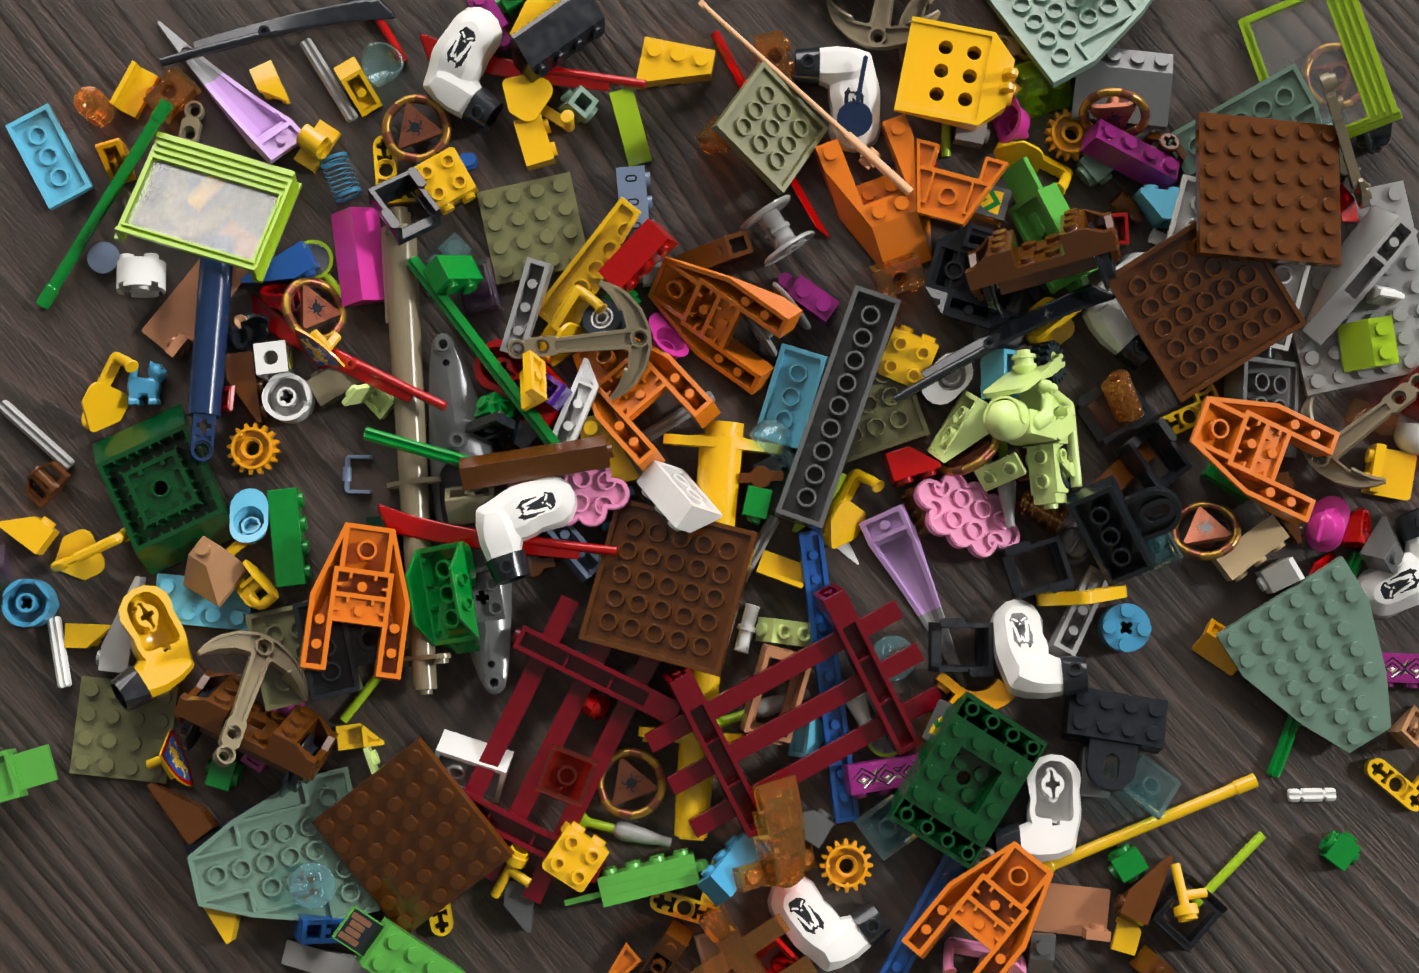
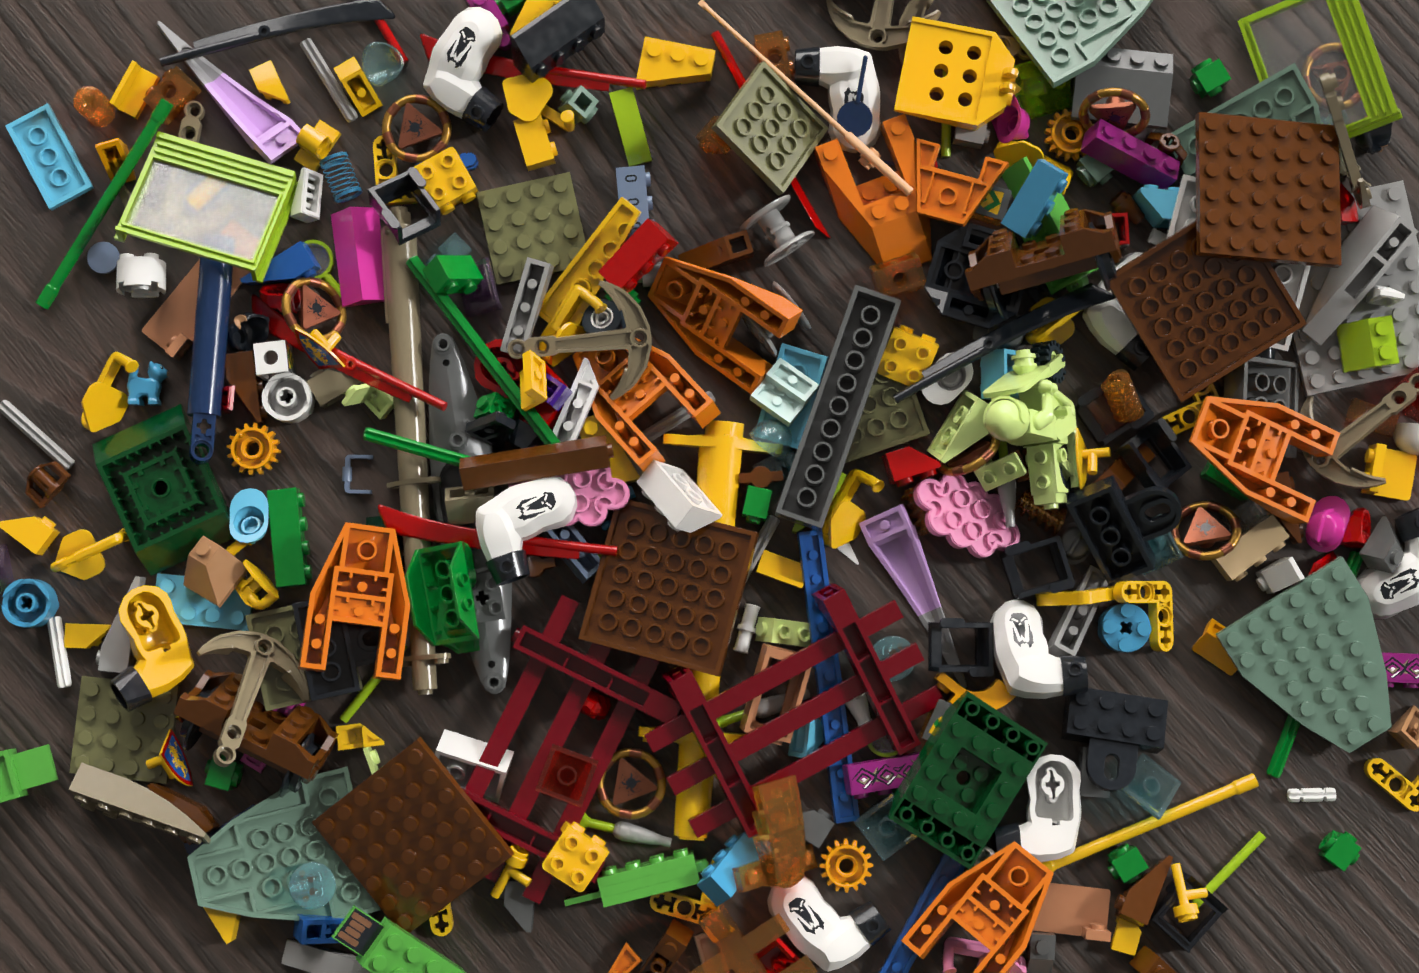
(132, 802): none -> wedge
(300, 208): none -> white slope
(665, 337): dark pink piece -> none
(784, 392): none -> light aqua slope
(809, 297): magenta brick -> none
(1035, 199): none -> dark azure brick
(1087, 459): none -> yellow shield
(1155, 603): none -> yellow beam
(1209, 78): none -> green brick

